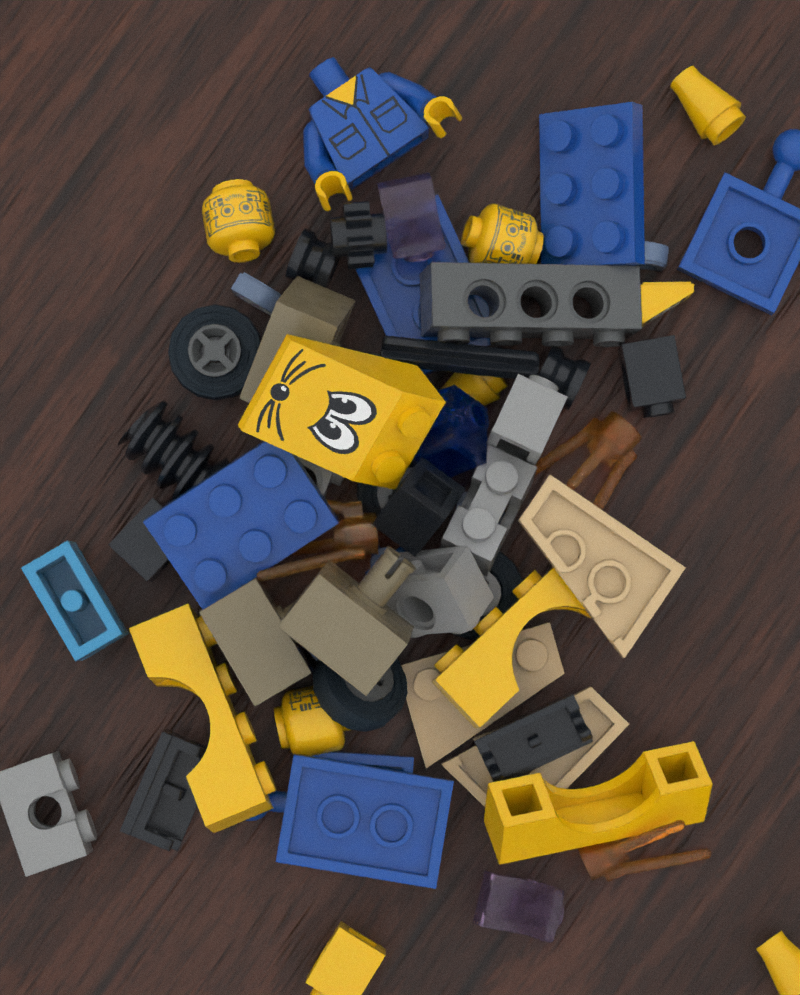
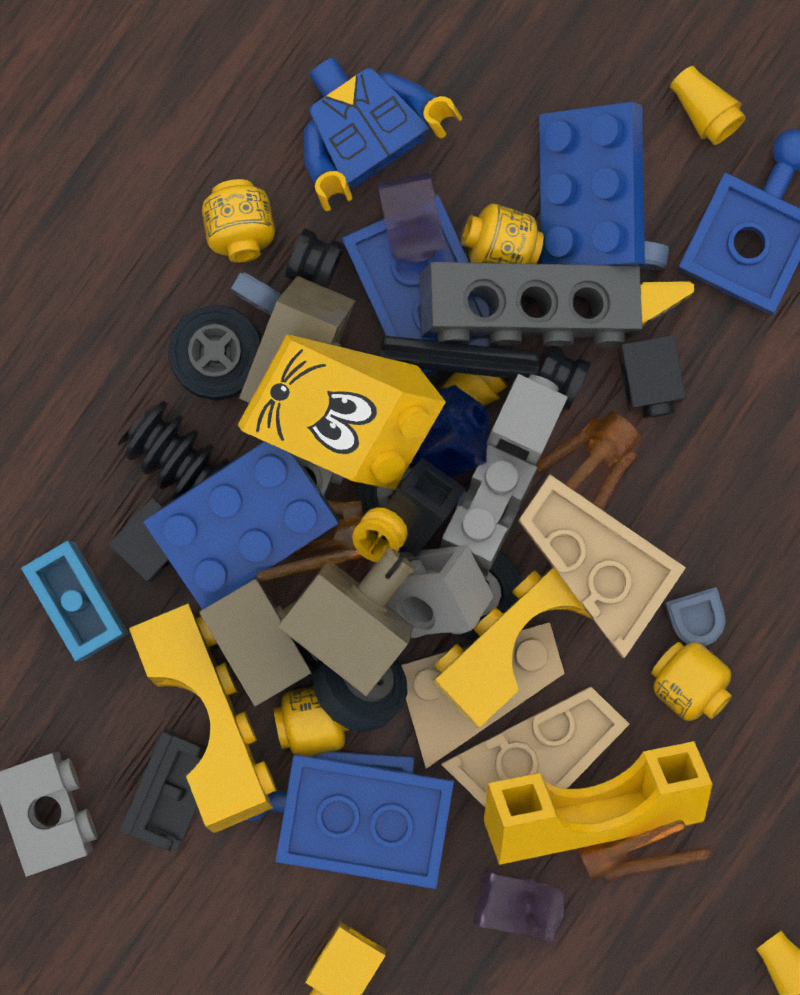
(358, 235): black gear -> none
(387, 524): none -> yellow bush
(534, 739): black hinge -> none
(692, 681): none -> yellow head
(697, 617): none -> sand blue tile

